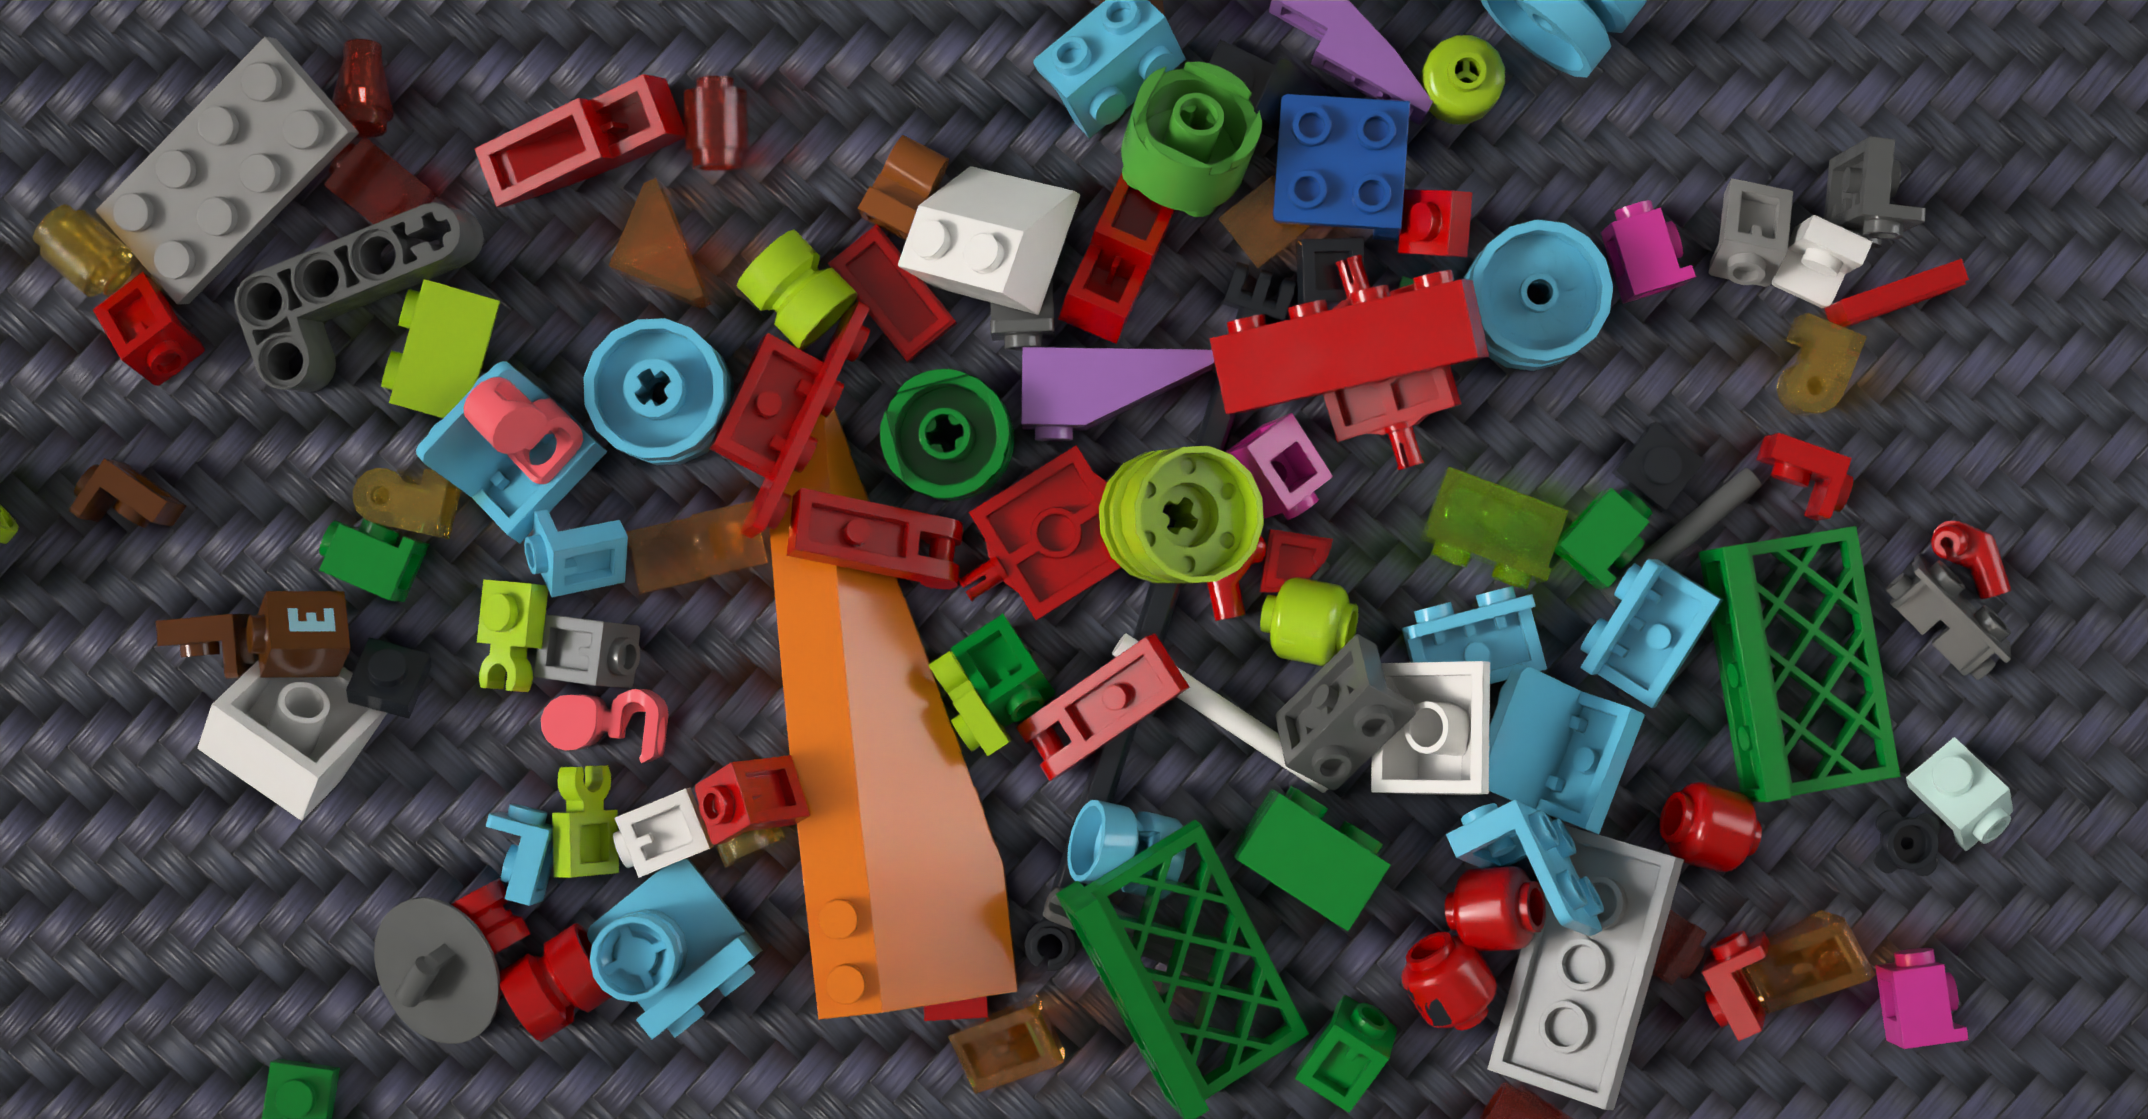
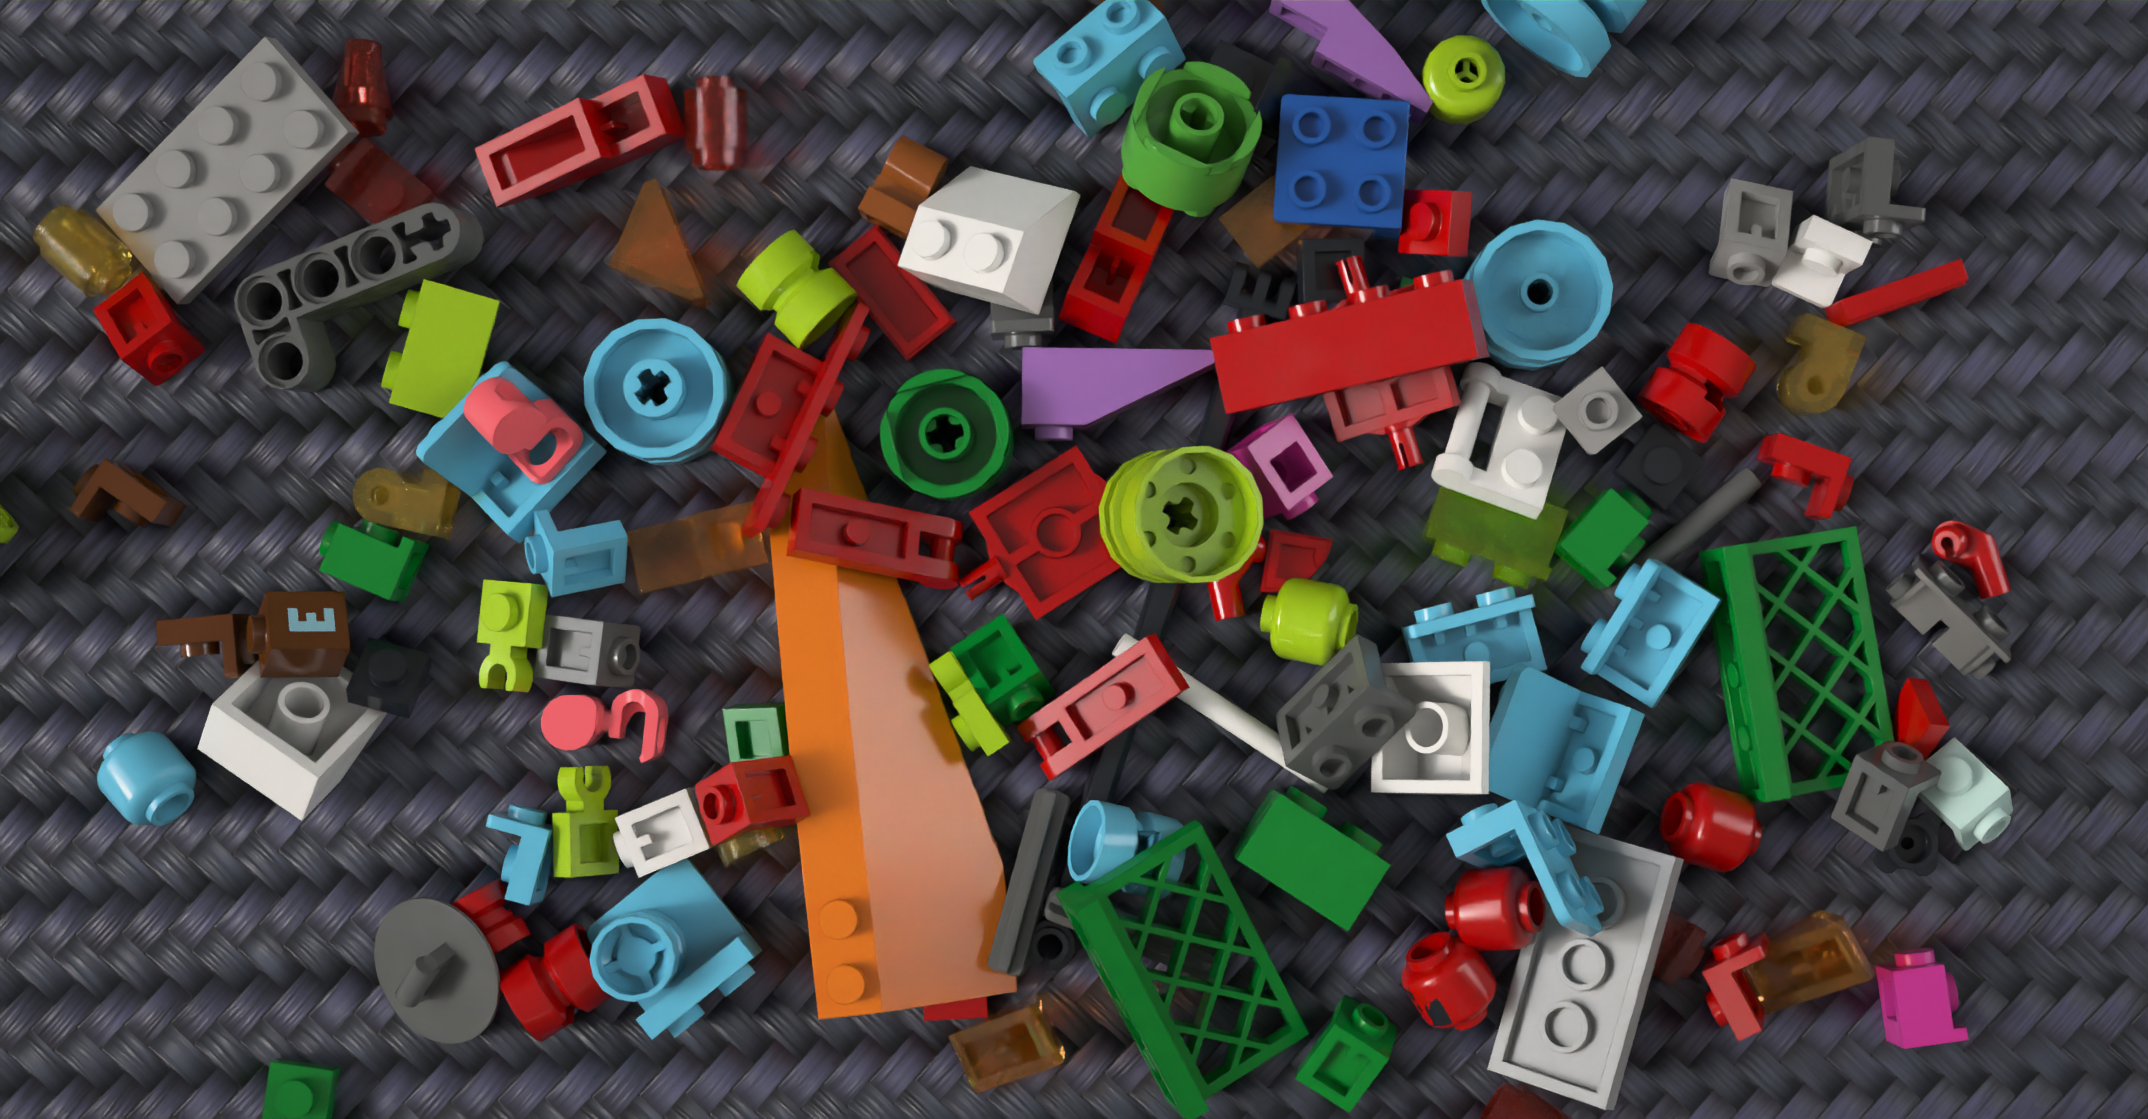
(147, 778): none -> medium azure head
(756, 731): none -> plate
(1029, 882): none -> dark grey axle
(1522, 448): none -> white plate
(1596, 411): none -> light grey bracket
(1644, 252): dark pink brick -> none
(1696, 382): none -> red wheel
(1883, 792): none -> dark grey bracket
(1919, 717): none -> red tile

